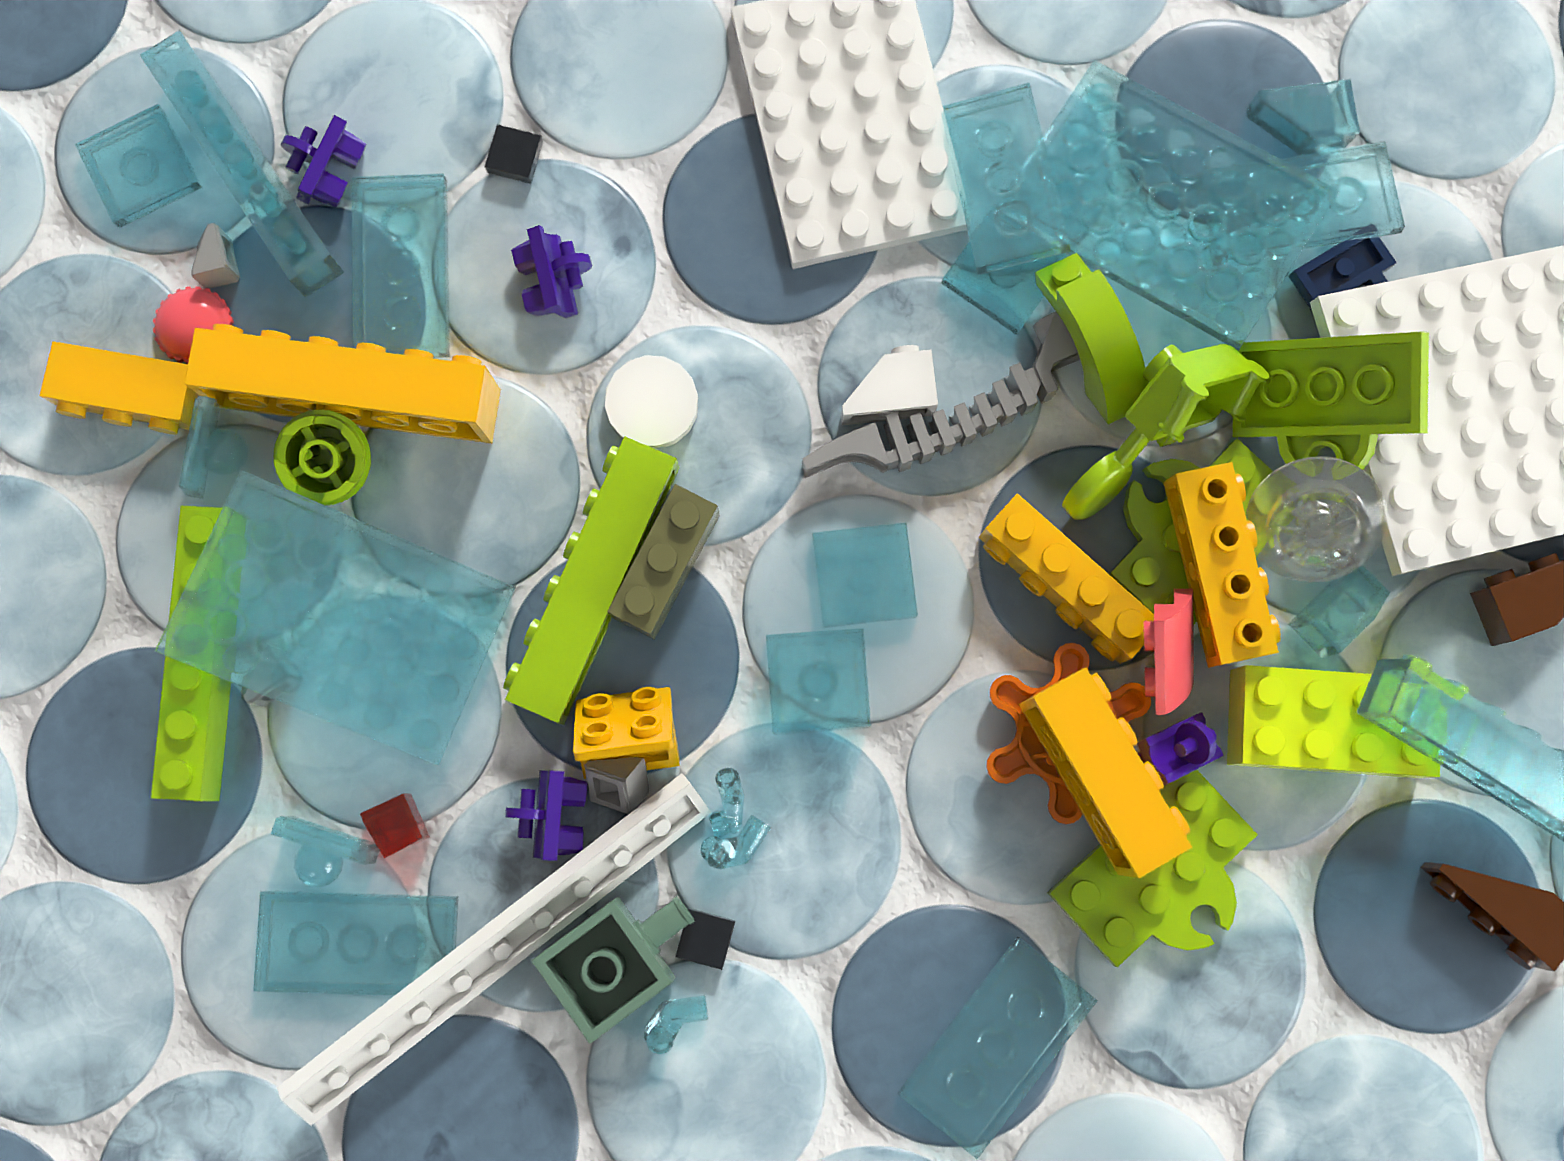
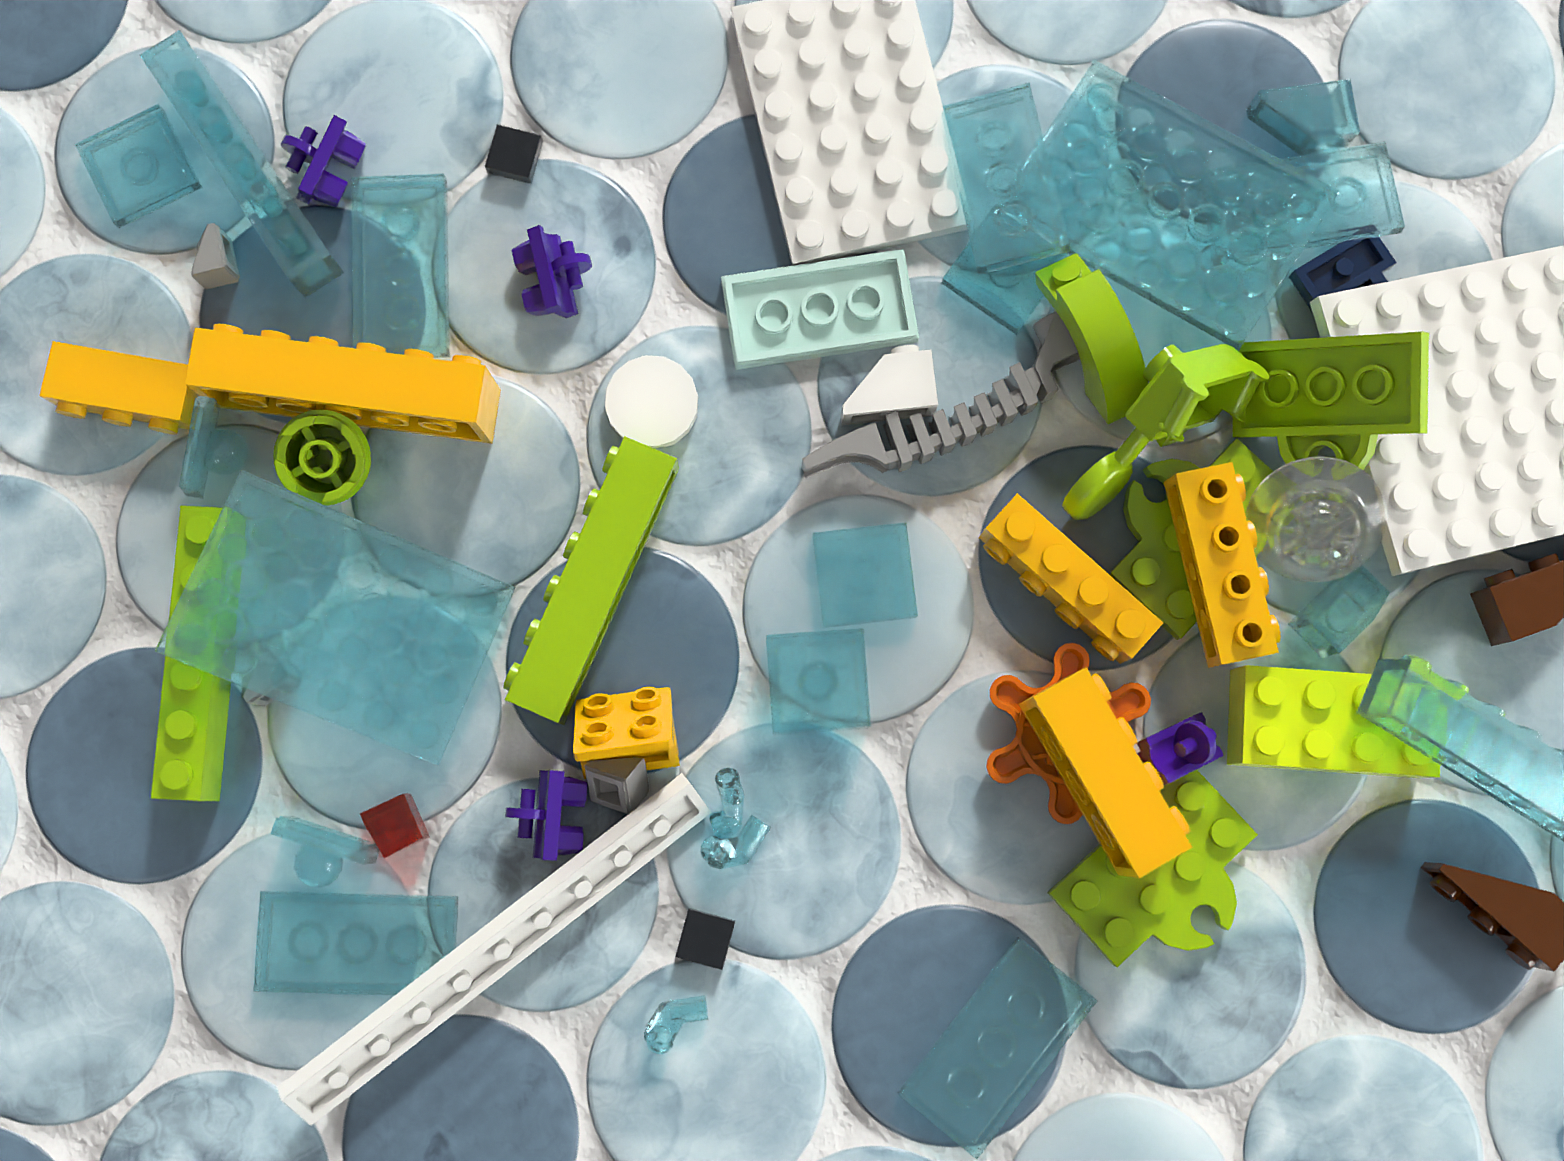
(184, 313): coral hat -> none
(611, 964): sand green brick -> none
(664, 561): olive brick -> none
(819, 309): none -> light aqua tile
(1173, 642): coral slope -> none

